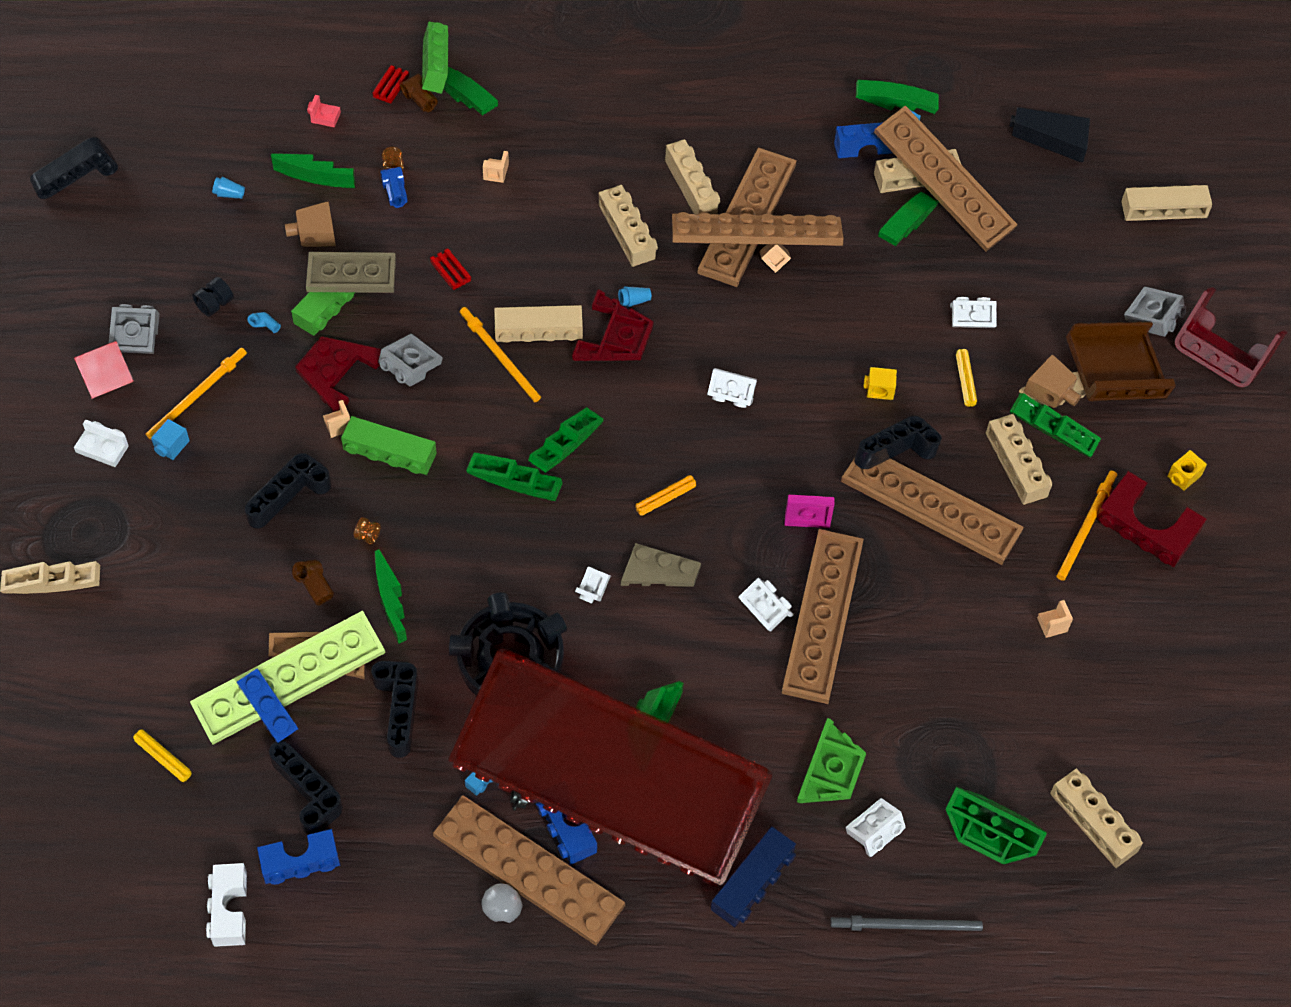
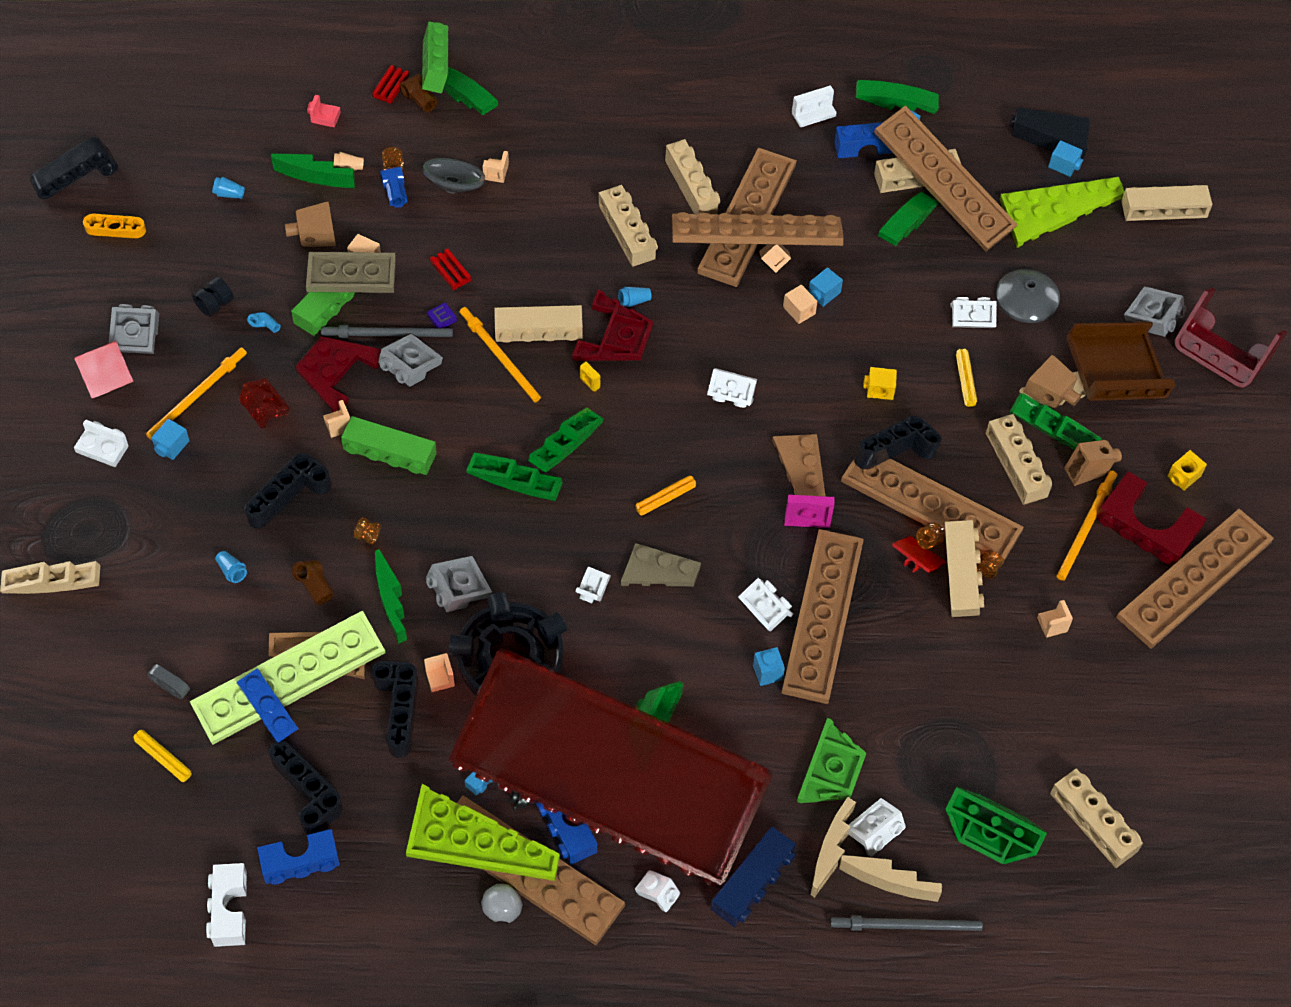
(106, 220): none -> light orange beam
(168, 681): none -> dark grey beam
(231, 567): none -> dark azure cone
(262, 401): none -> clear red bracket
(344, 331): none -> dark grey bar
(345, 160): none -> light nougat cone
(363, 244): none -> light nougat panel
(439, 672): none -> light nougat panel
(442, 316): none -> dark purple tile
(453, 175): none -> dark grey dish
(457, 583): none -> light grey plate
(467, 838): none -> lime wing
(589, 376): none -> yellow tile
(658, 889): none -> white bracket
(768, 666): none -> dark azure brick
(800, 304): none -> light nougat panel
(802, 463): none -> medium nougat wing
(813, 106): none -> white bracket
(825, 286): none -> dark azure brick
(831, 852): none -> tan slope
(881, 875): none -> tan slope
(921, 557): none -> red piece
(932, 530): none -> clear orange wheel
(962, 568): none -> tan brick
(990, 563): none -> clear orange wheel
(1027, 303): none -> dark grey dish
(1057, 206): none -> lime wing
(1066, 158): none -> dark azure brick
(1091, 461): none -> medium nougat torso
(1194, 578): none -> medium nougat plate

